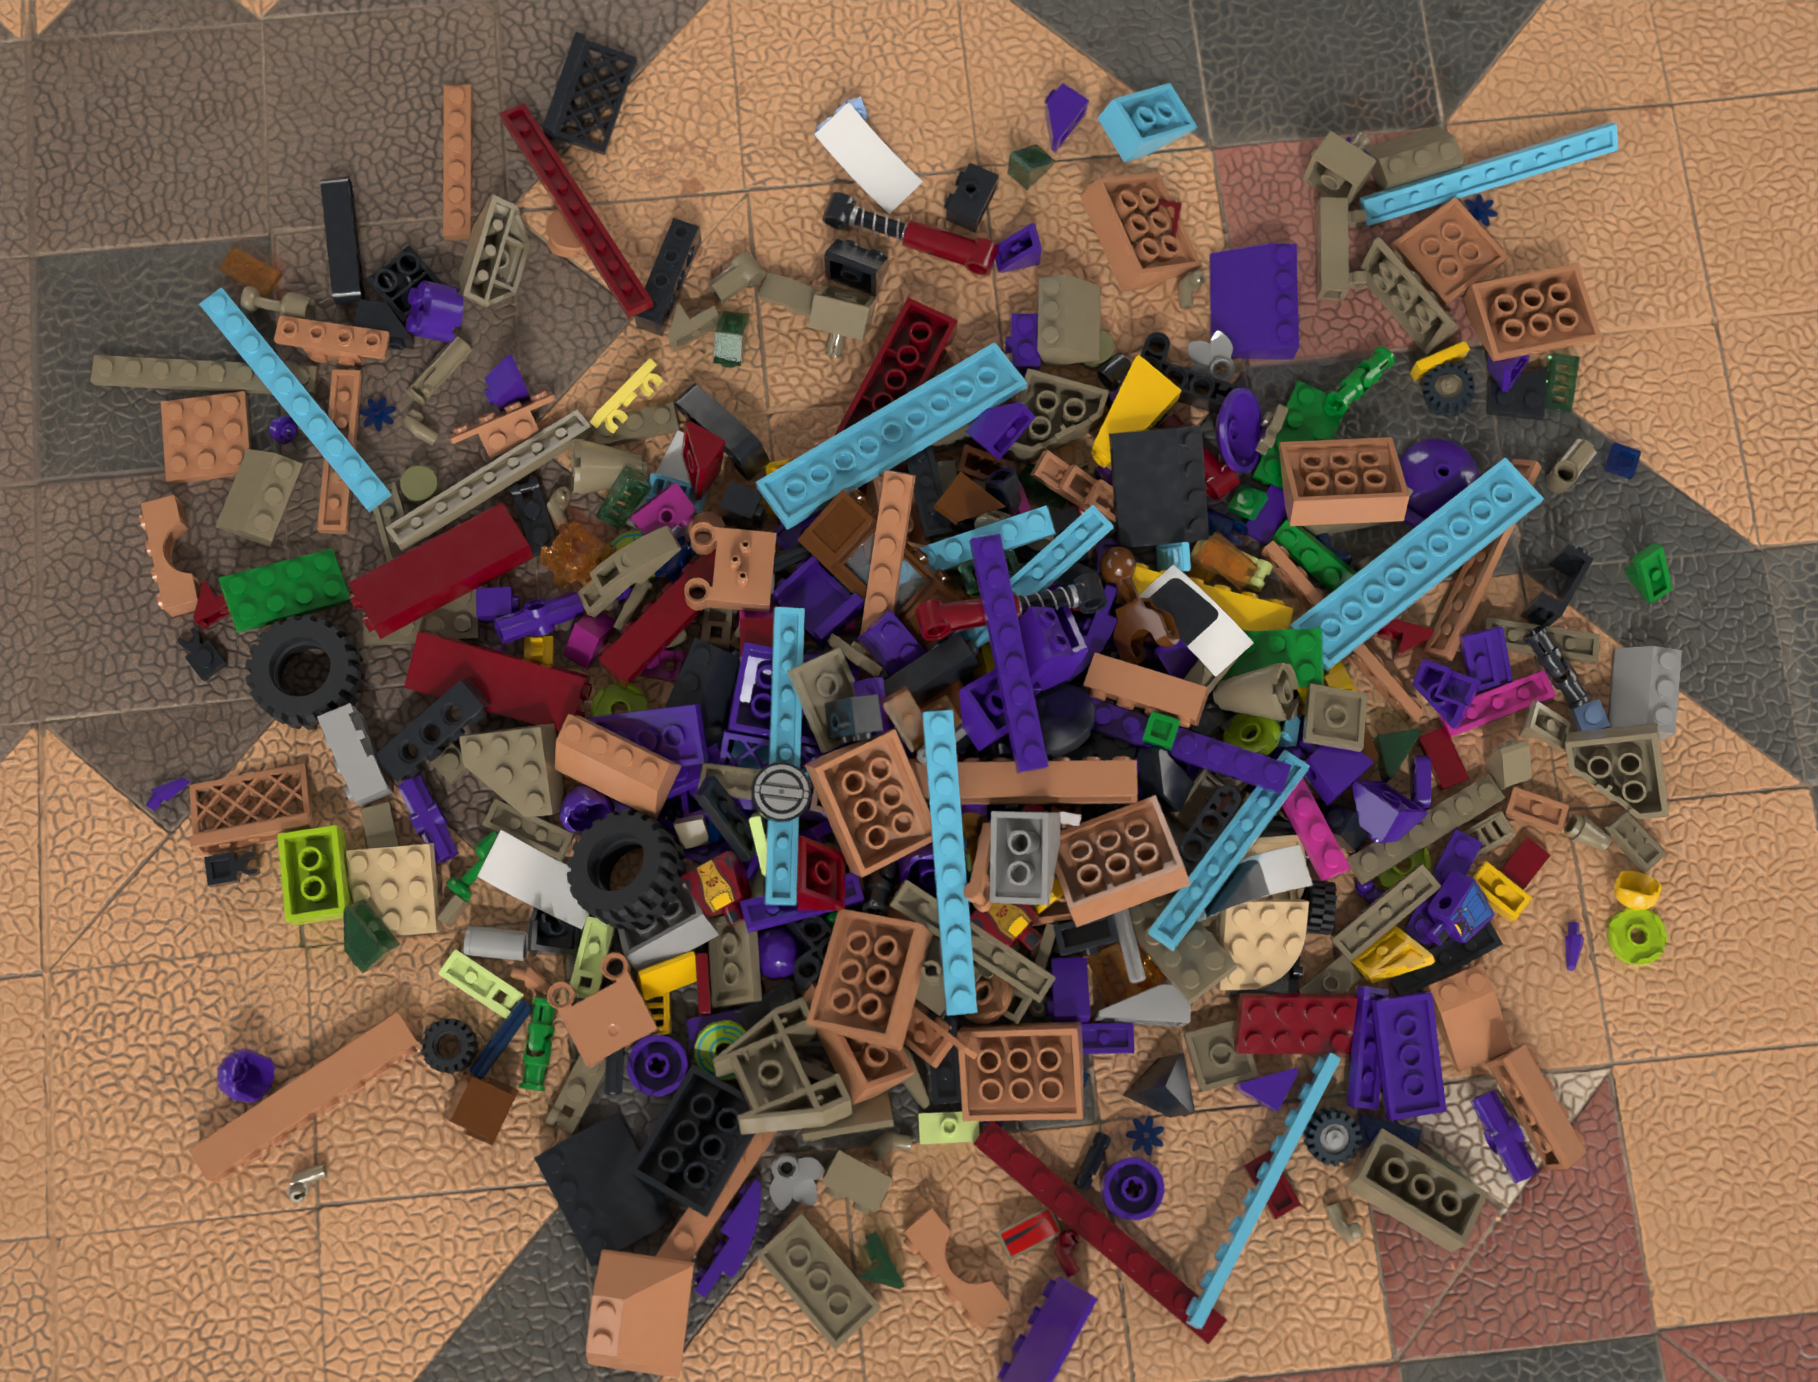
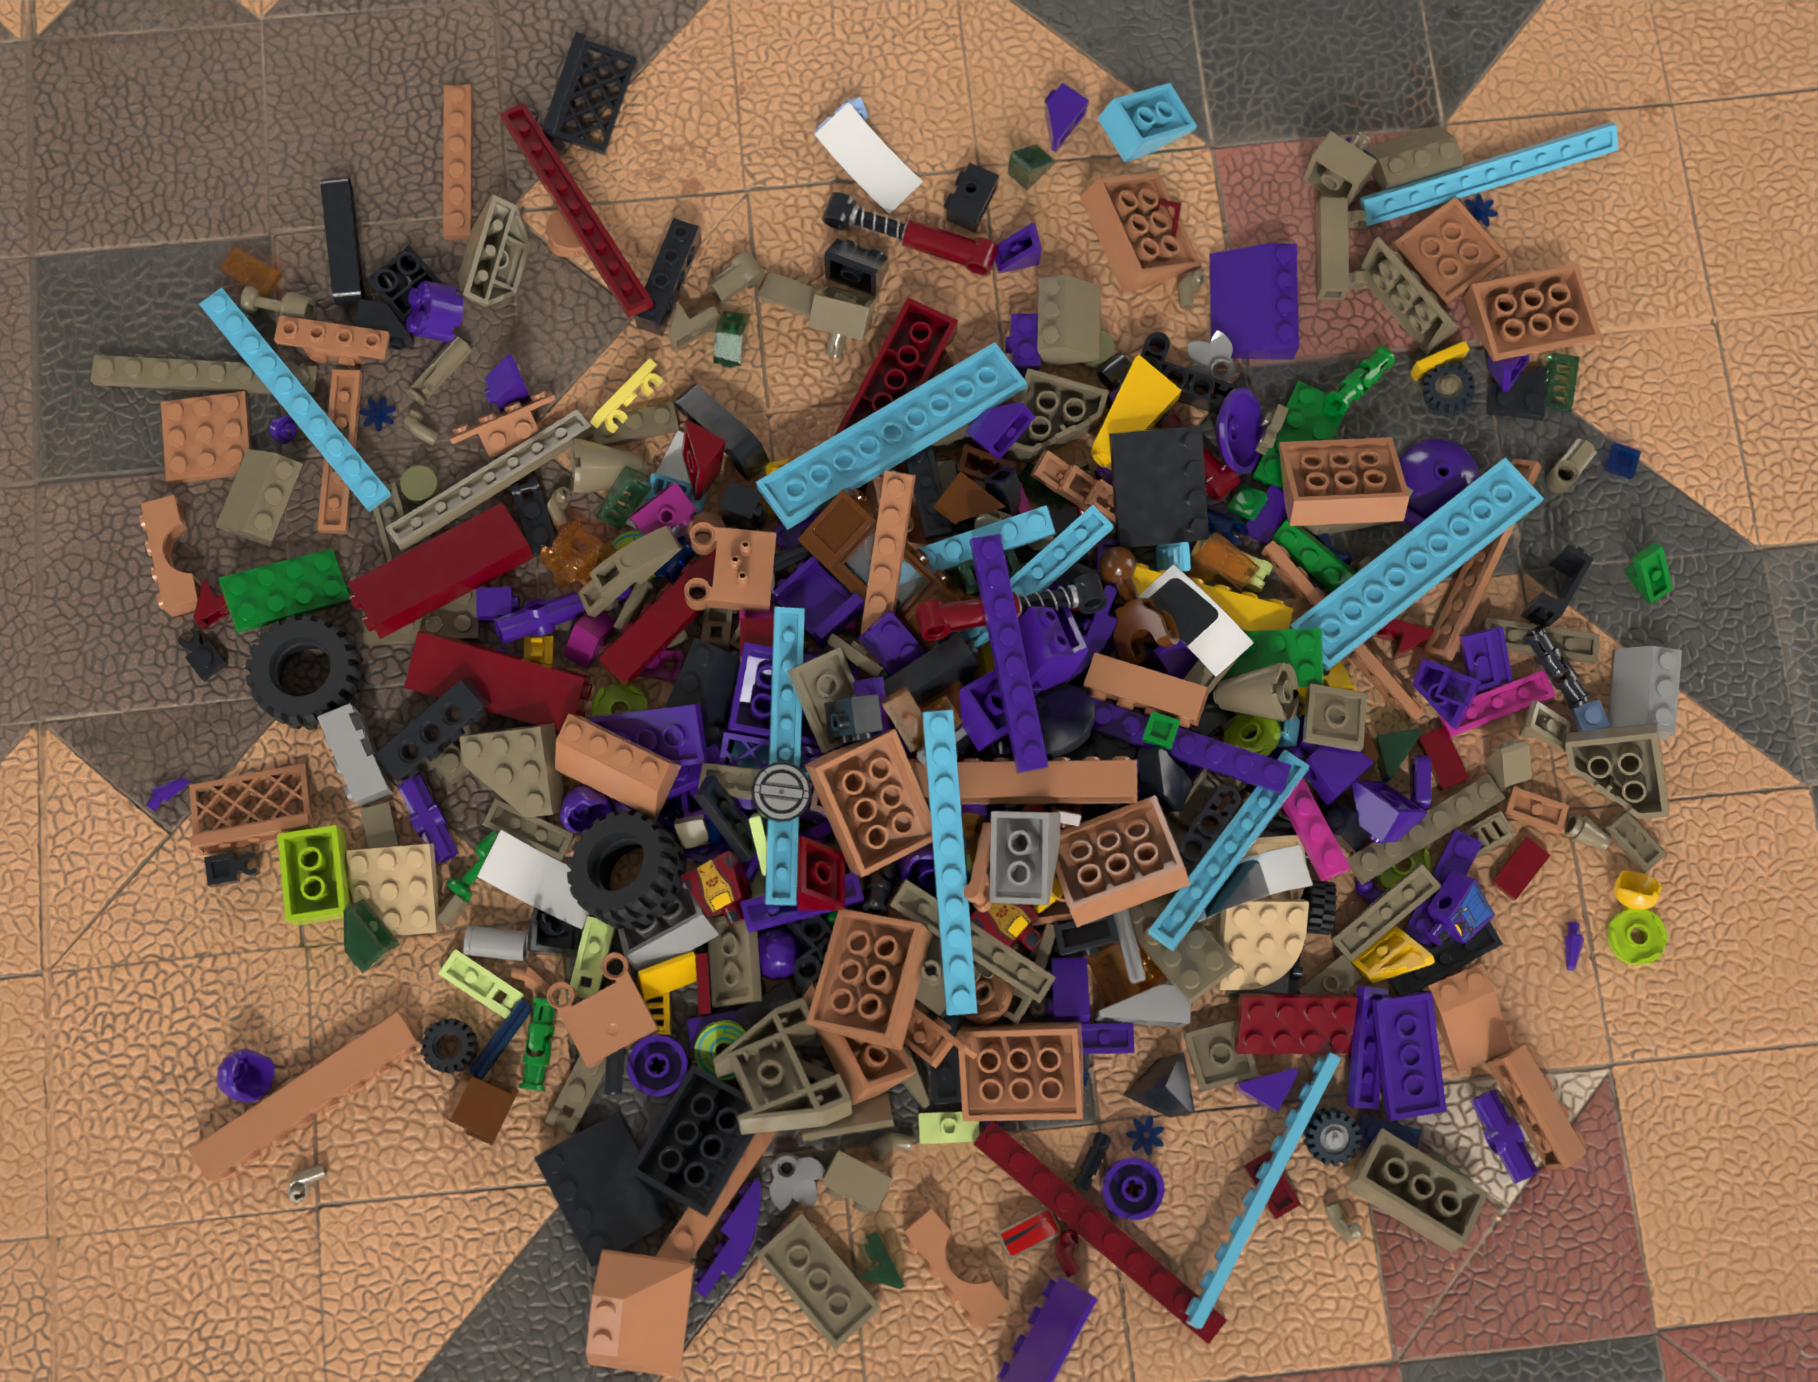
(1501, 892): yellow slope -> none

